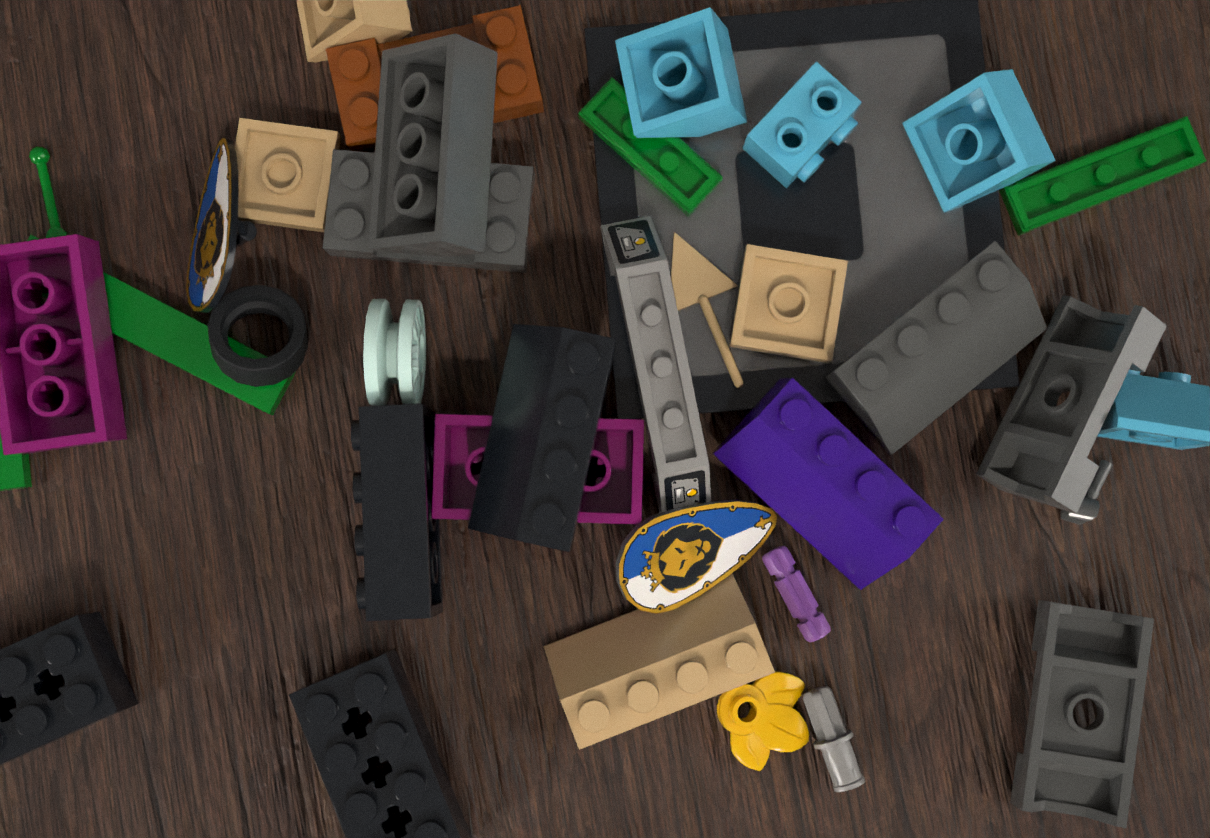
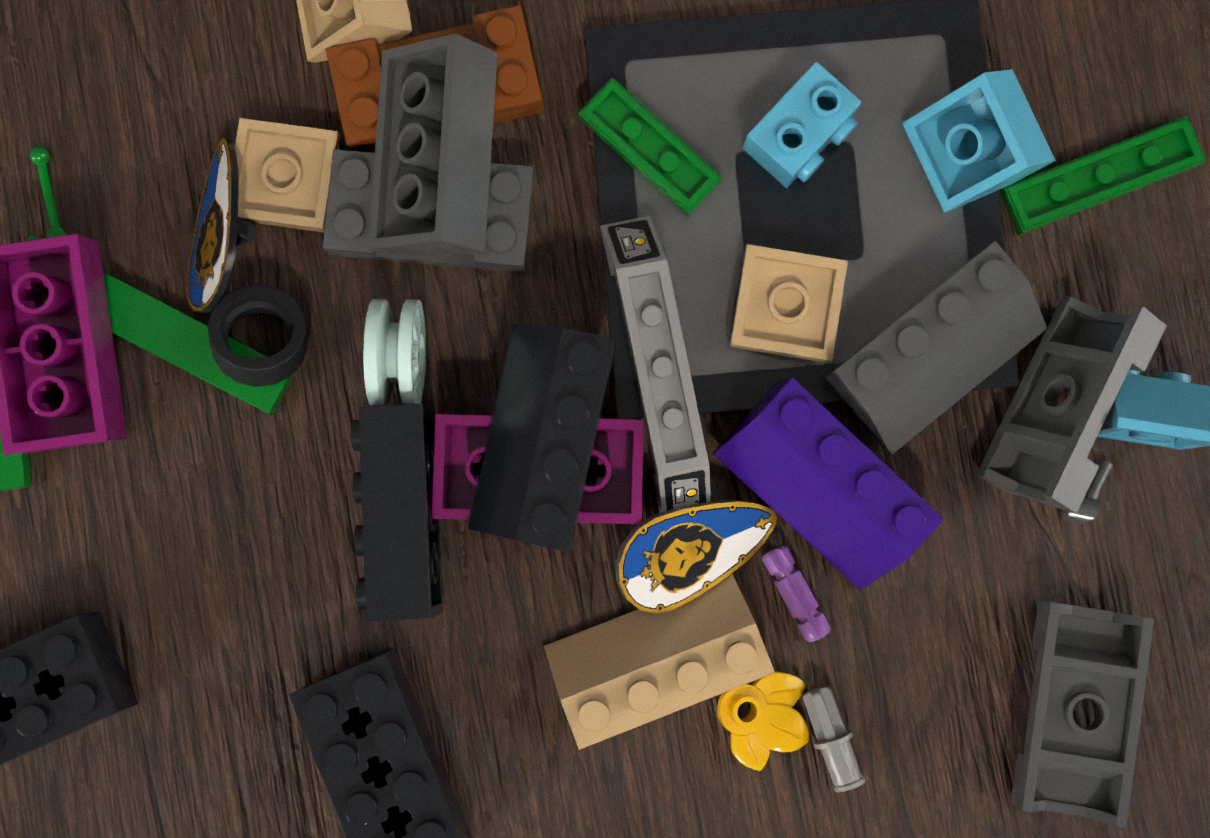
(681, 78): medium azure slope -> none
(695, 282): tan piece -> none

